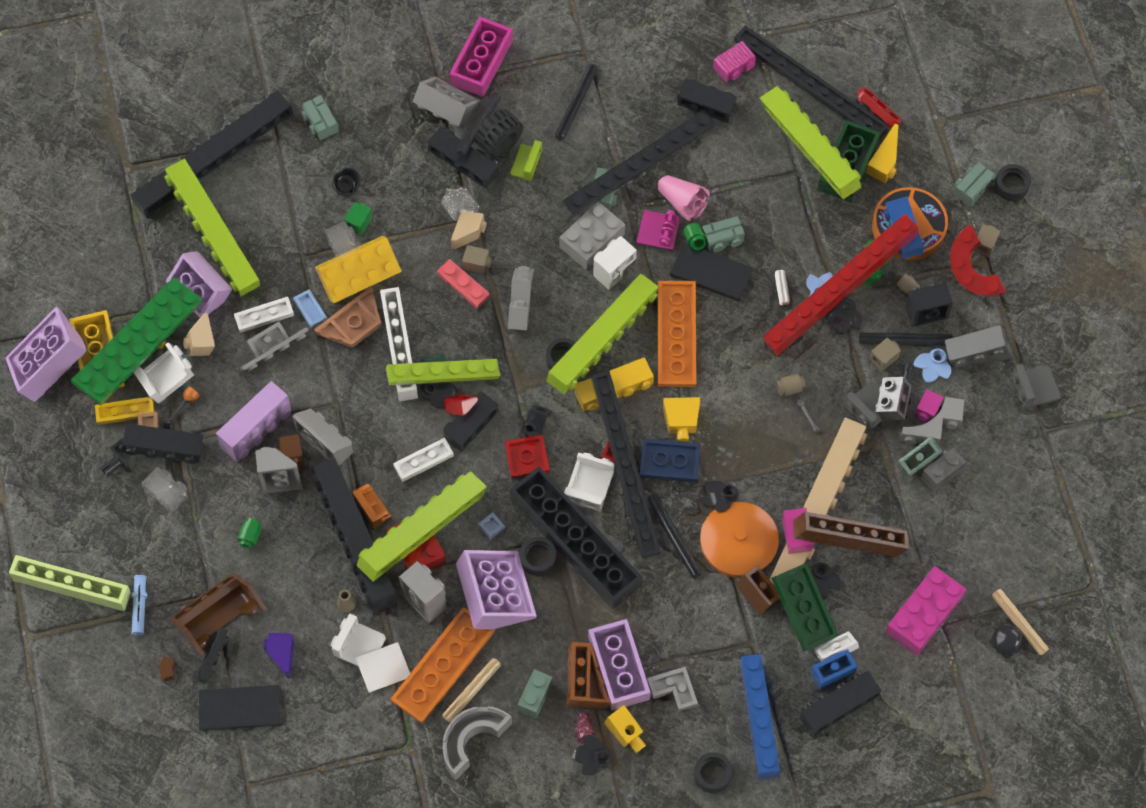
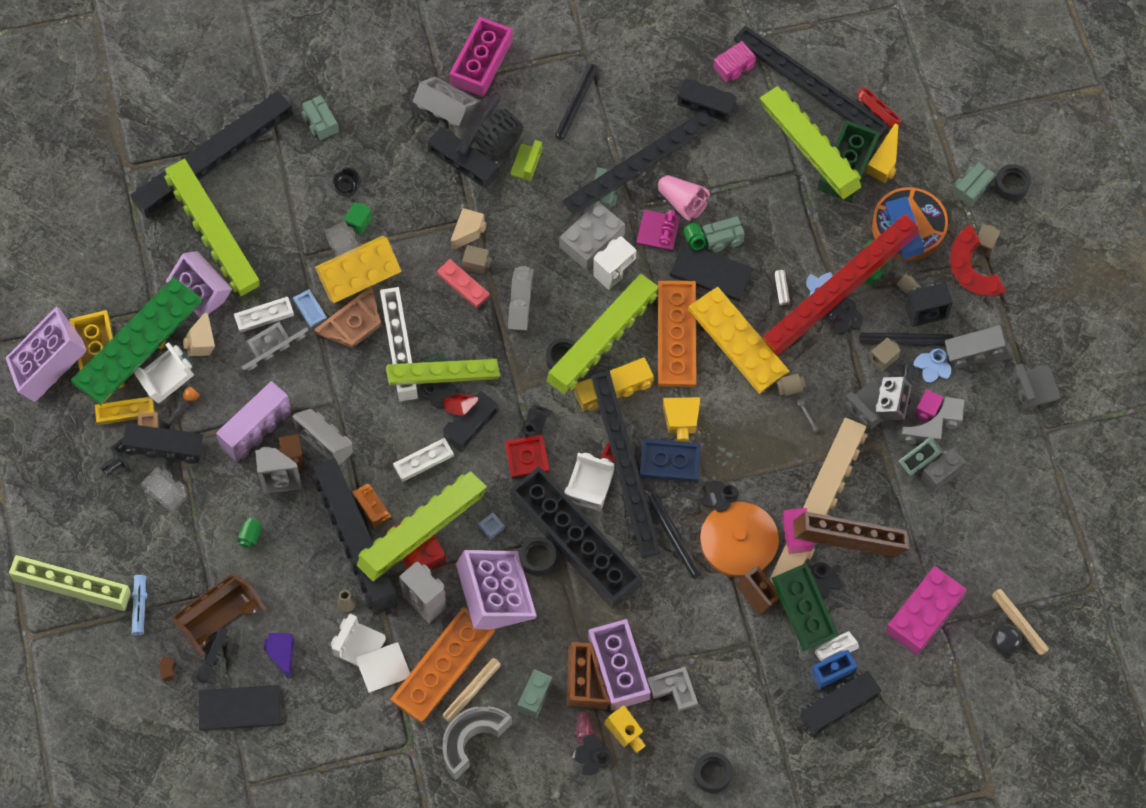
(459, 201): clear bracket -> none
(738, 340): none -> yellow plate
(759, 717): blue brick -> none

